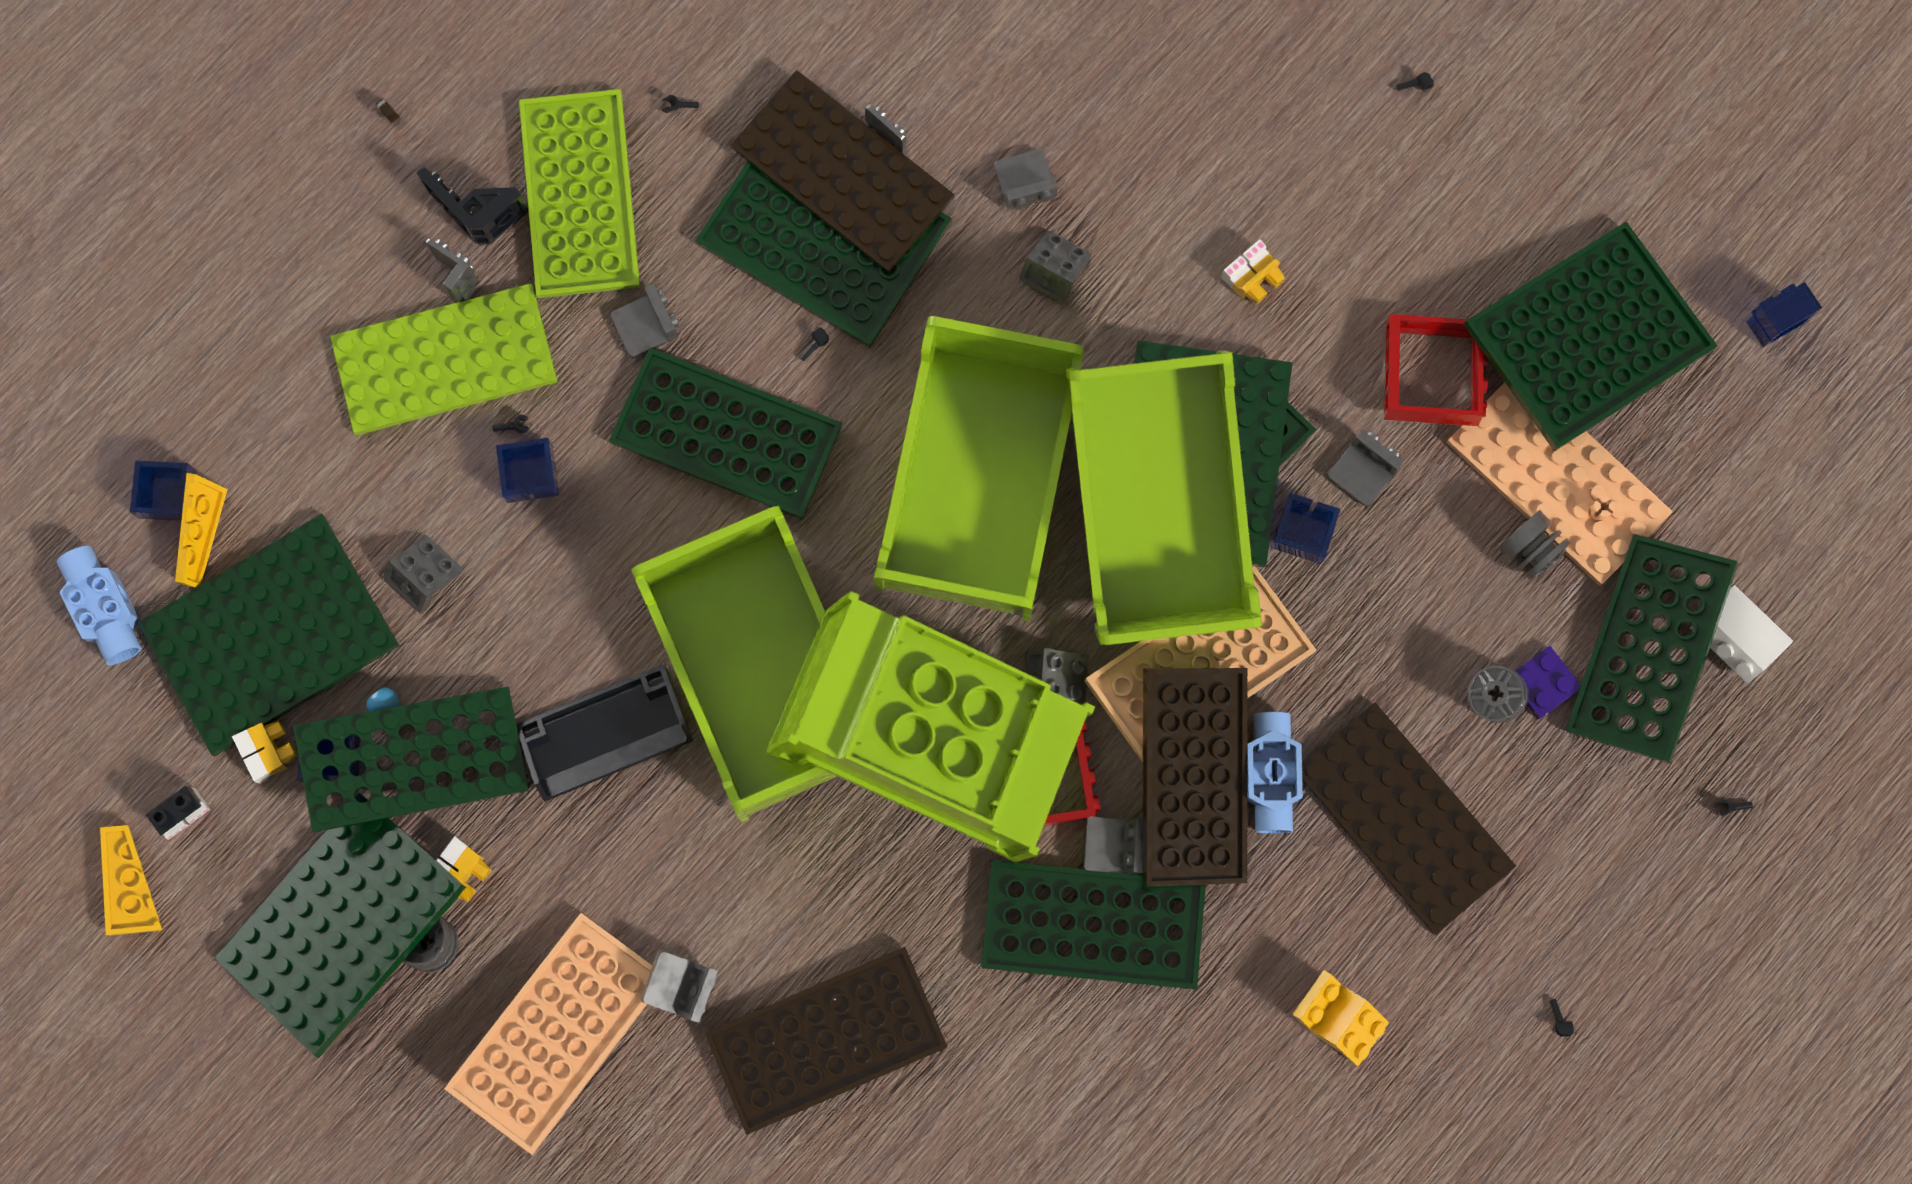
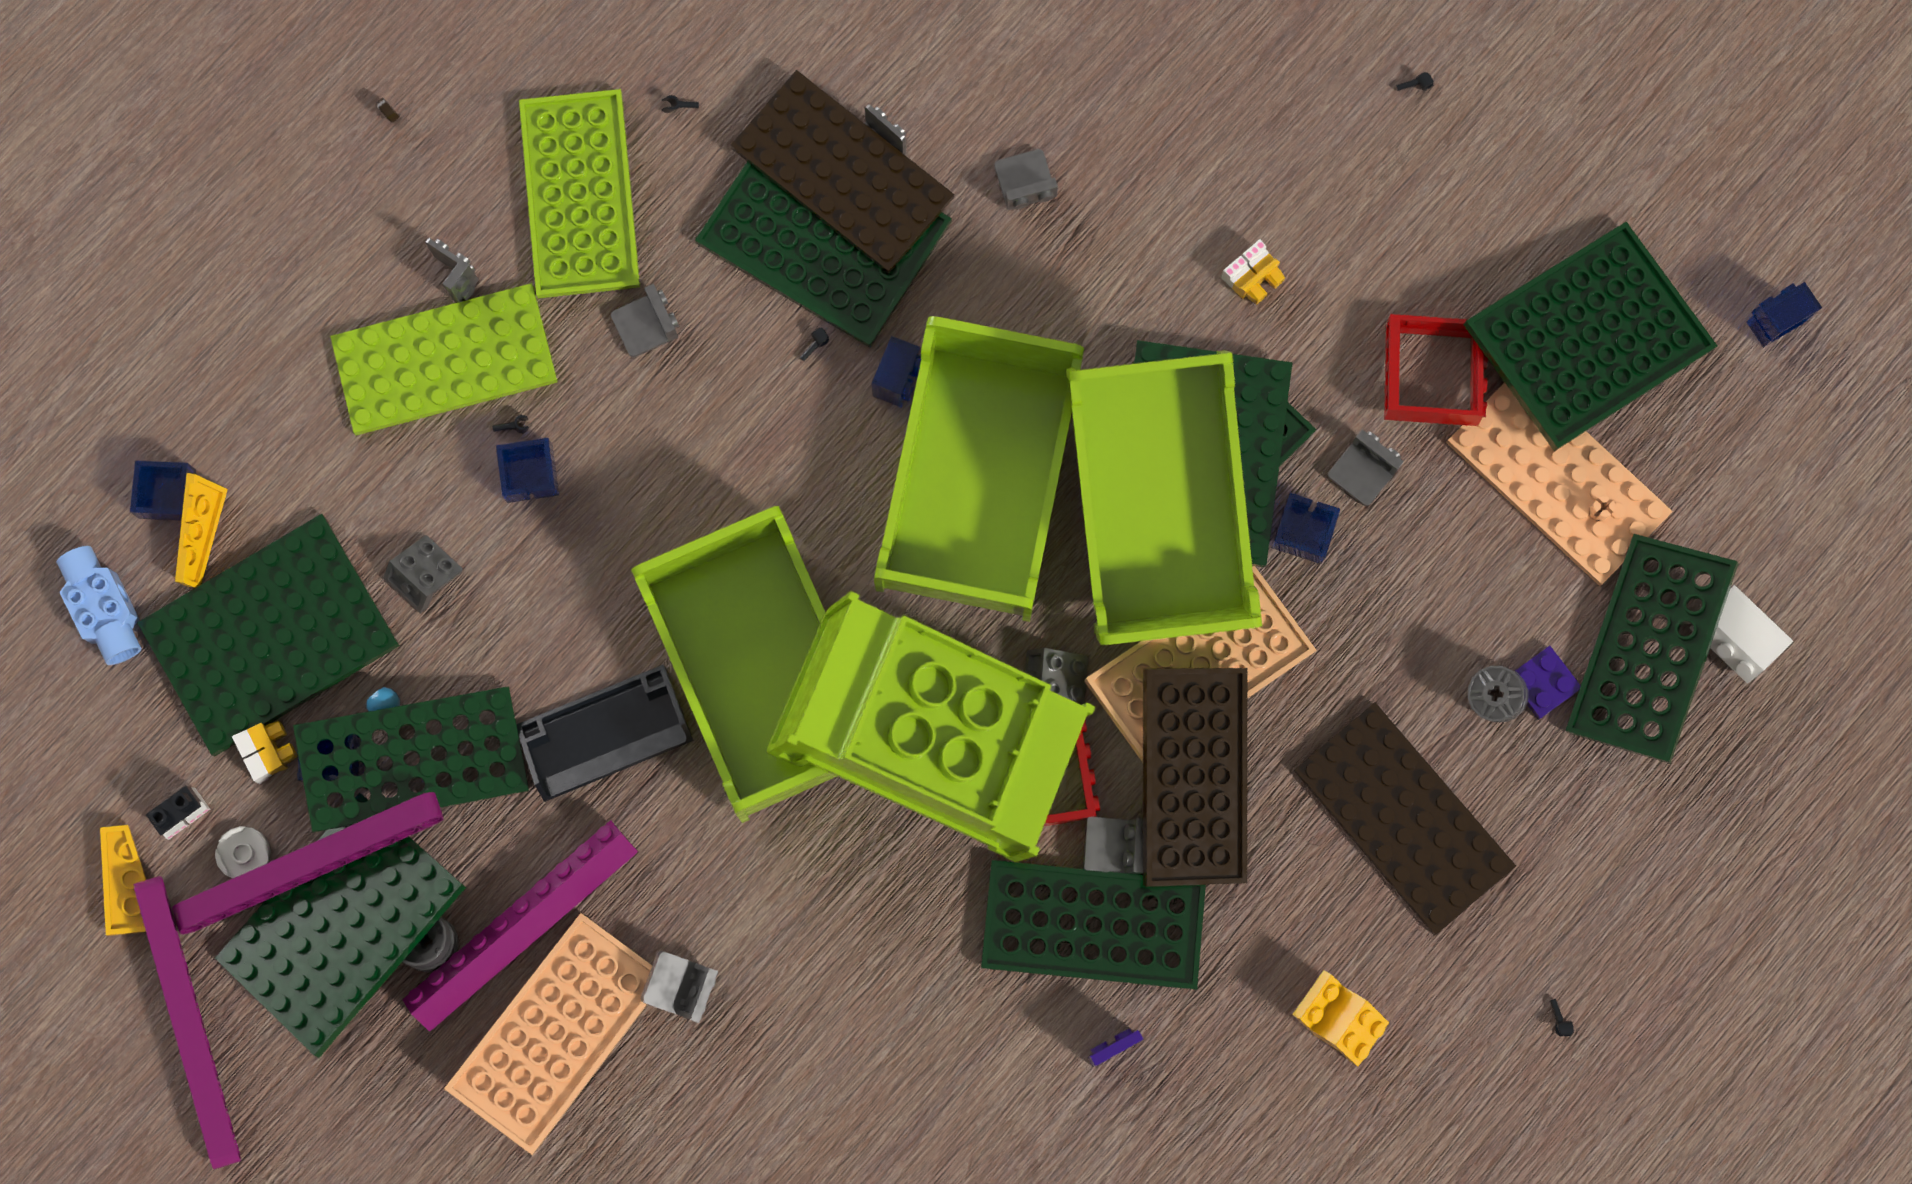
(187, 1022): none -> magenta beam
(242, 851): none -> white tile
(307, 863): none -> magenta beam
(467, 862): yellow hips -> none
(493, 211): black bracket -> none
(519, 926): none -> magenta brick
(721, 473): dark green piece -> none
(825, 1040): dark brown plate -> none
(896, 372): none -> clear blue piece
(1054, 266): flat silver bracket -> none
(1123, 1041): none -> dark purple plate
(1273, 772): light blue brick -> none
(1535, 545): flat silver wheel -> none
(1733, 806): black hand -> none

